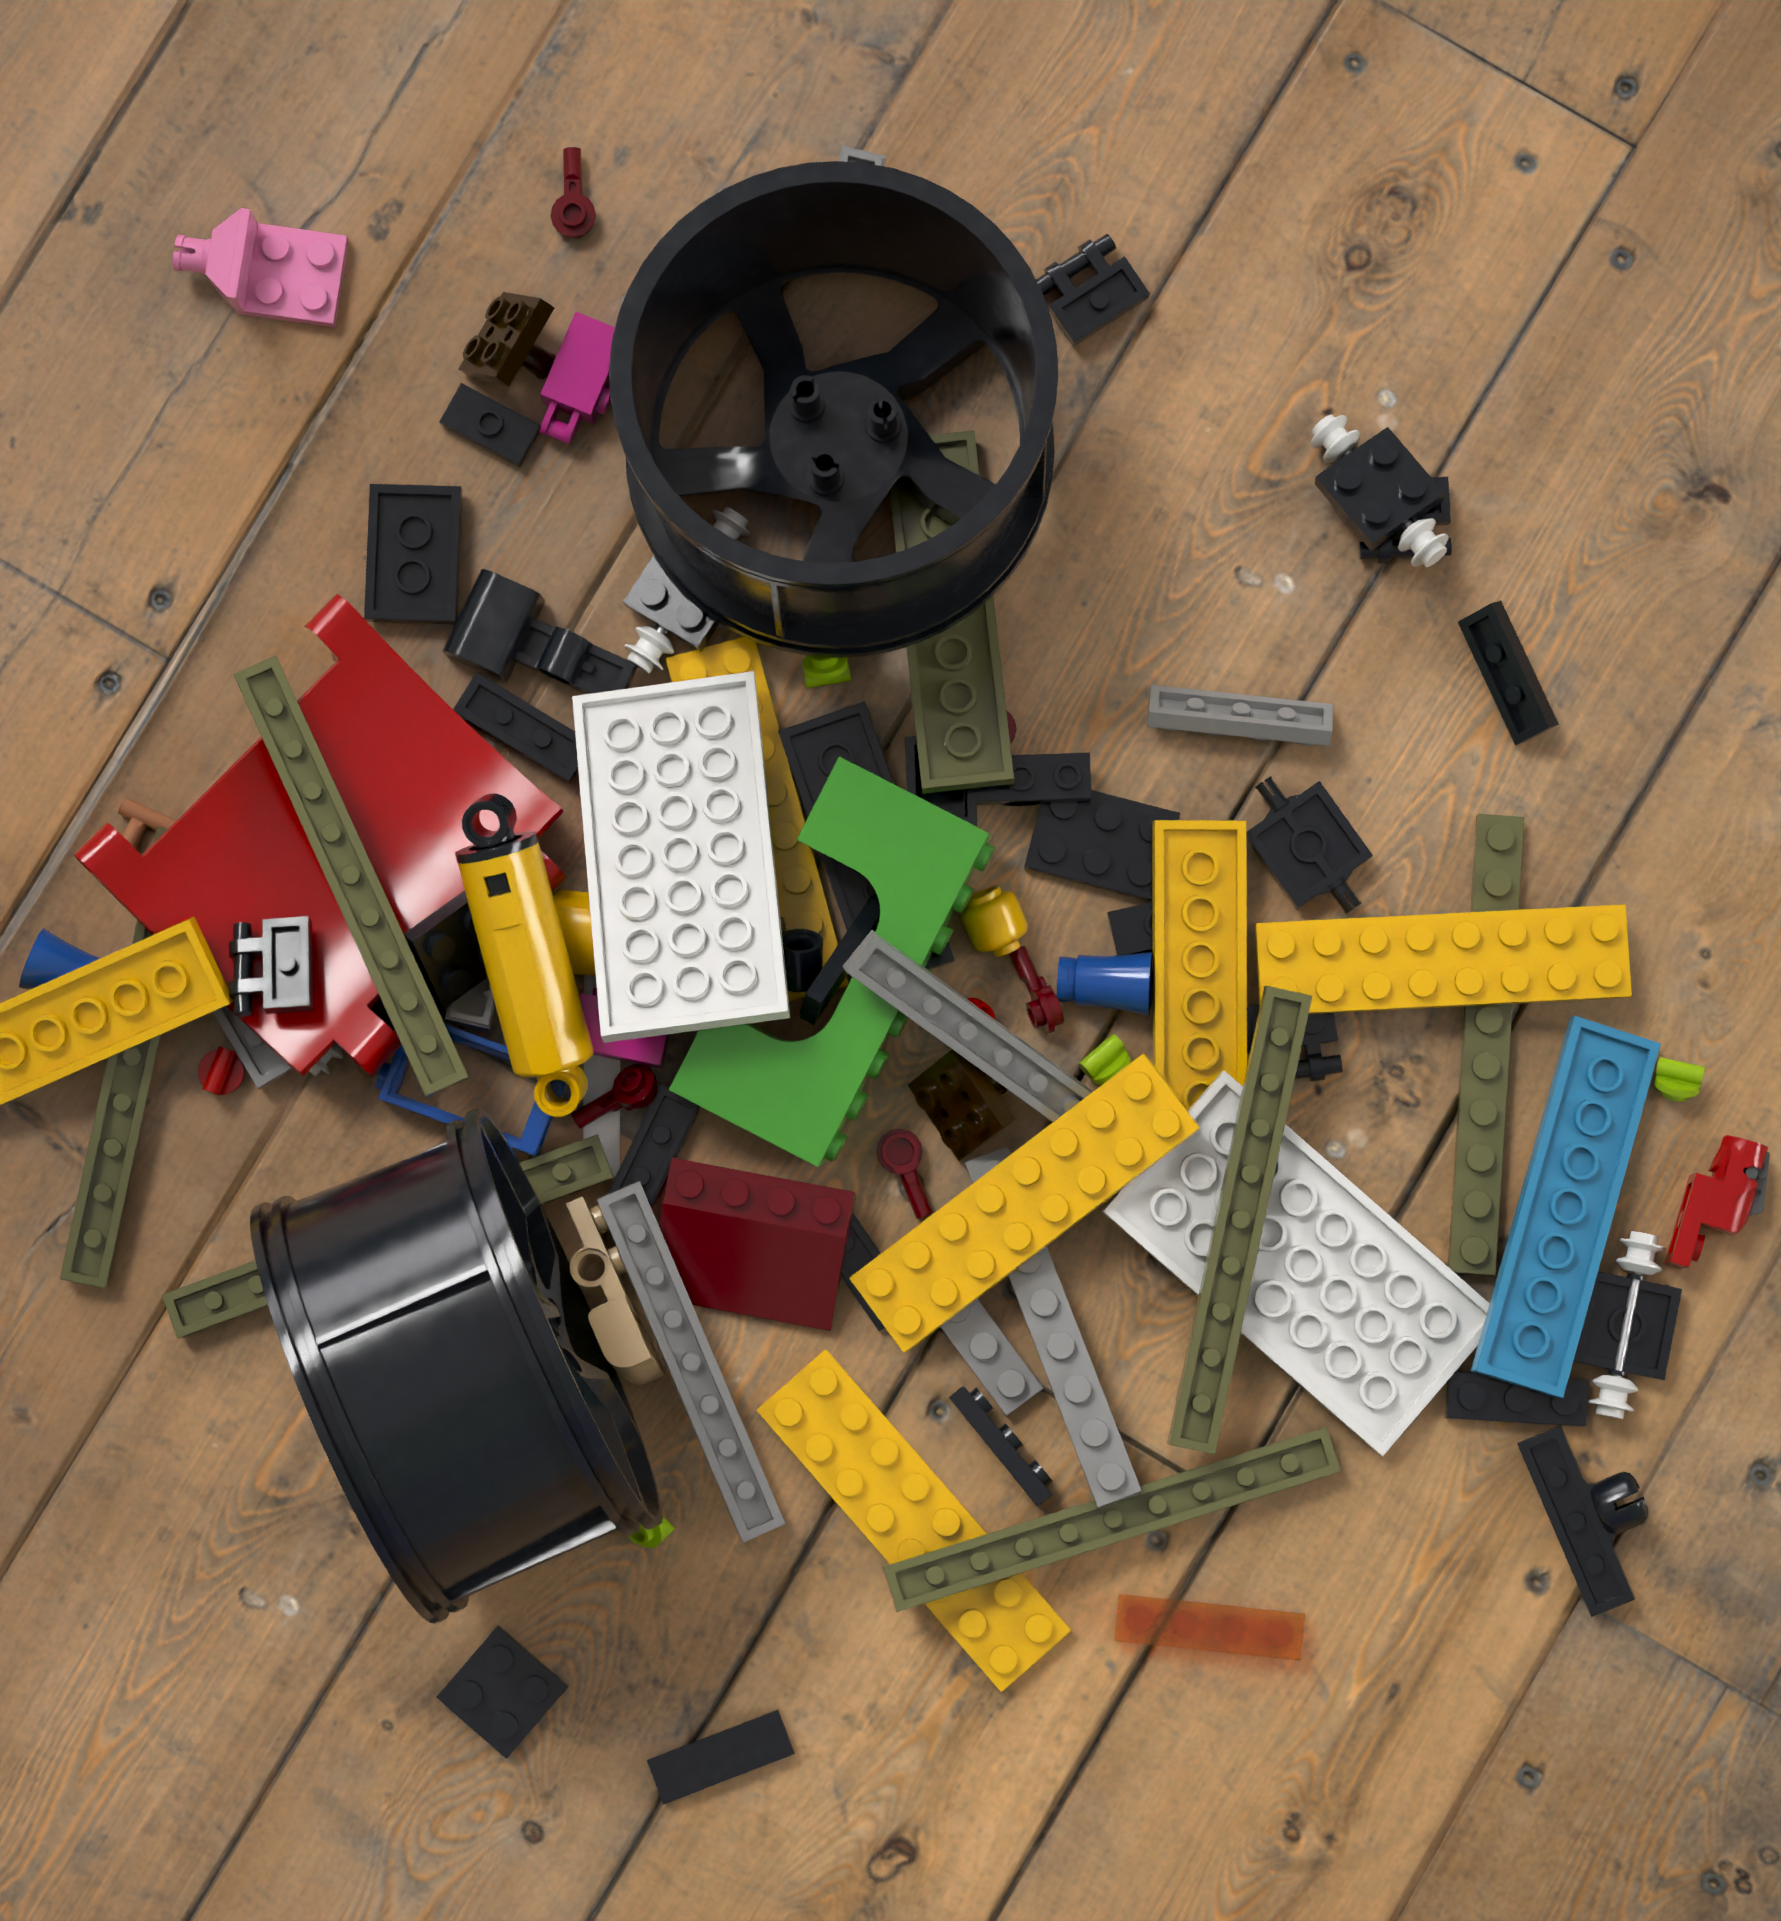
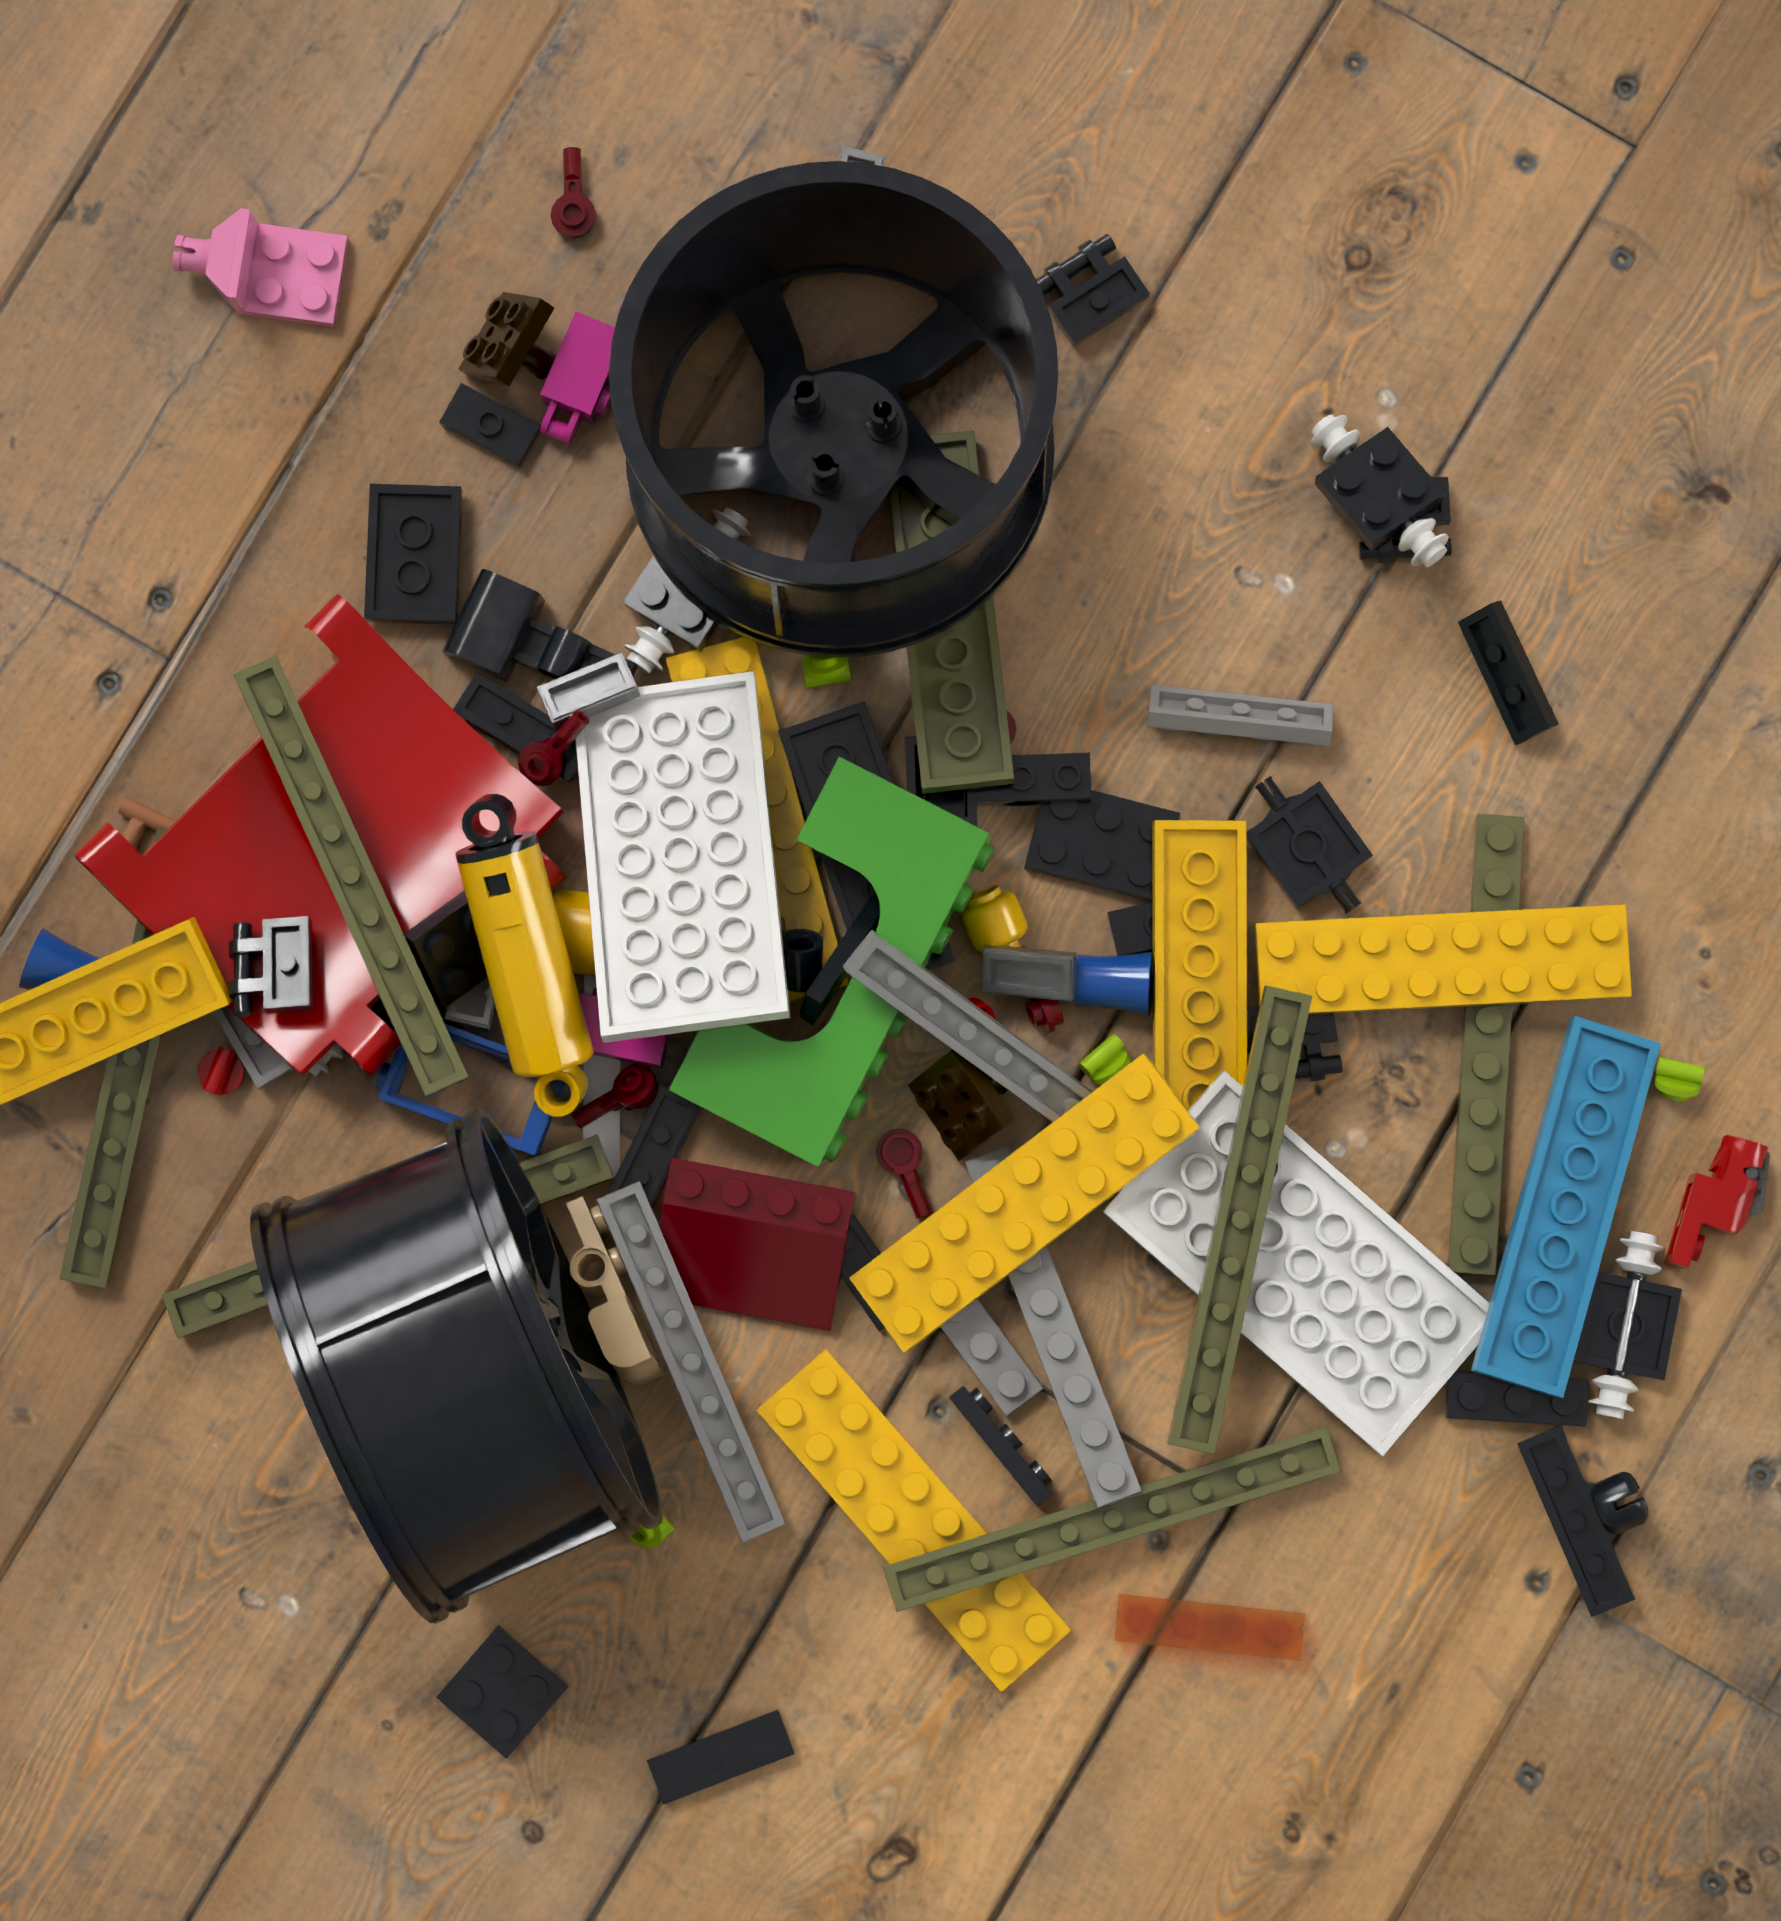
(543, 760): none -> dark red plate
(589, 690): none -> tile
(1029, 972): none -> flat silver tile

